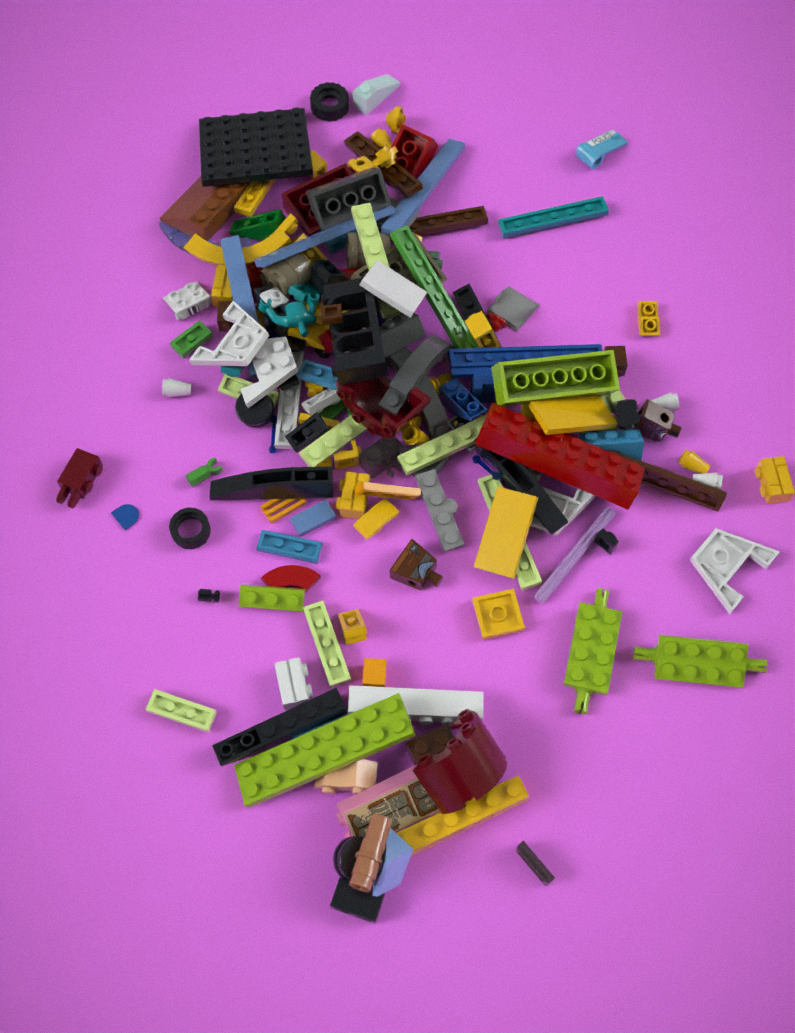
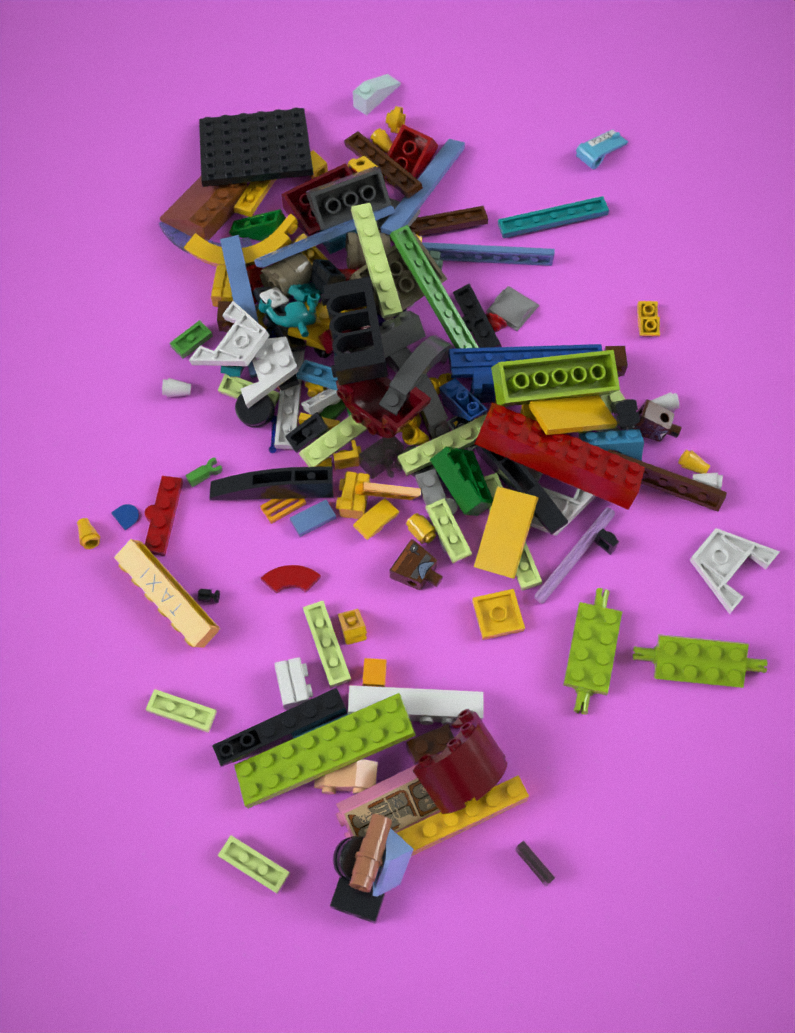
(78, 477): dark red hinge -> none
(87, 534): none -> yellow cone
(162, 514): none -> red hinge
(167, 594): none -> yellow brick
(182, 515): black tyre -> none
(185, 298): white hinge -> none
(254, 864): none -> yellowish green plate
(271, 597): lime plate -> none
(289, 546): dark azure tile -> none
(329, 90): black tyre -> none
(331, 314): reddish brown tile -> none
(385, 156): yellow plate -> none
(393, 288): white tile -> none
(421, 528): none -> yellow brick
(448, 530): none -> yellowish green tile
(463, 479): none -> green wedge
(477, 460): clear blue hinge -> none
(482, 331): yellow brick -> none
(492, 254): none -> medium blue tile
(775, 480): yellow brick -> none

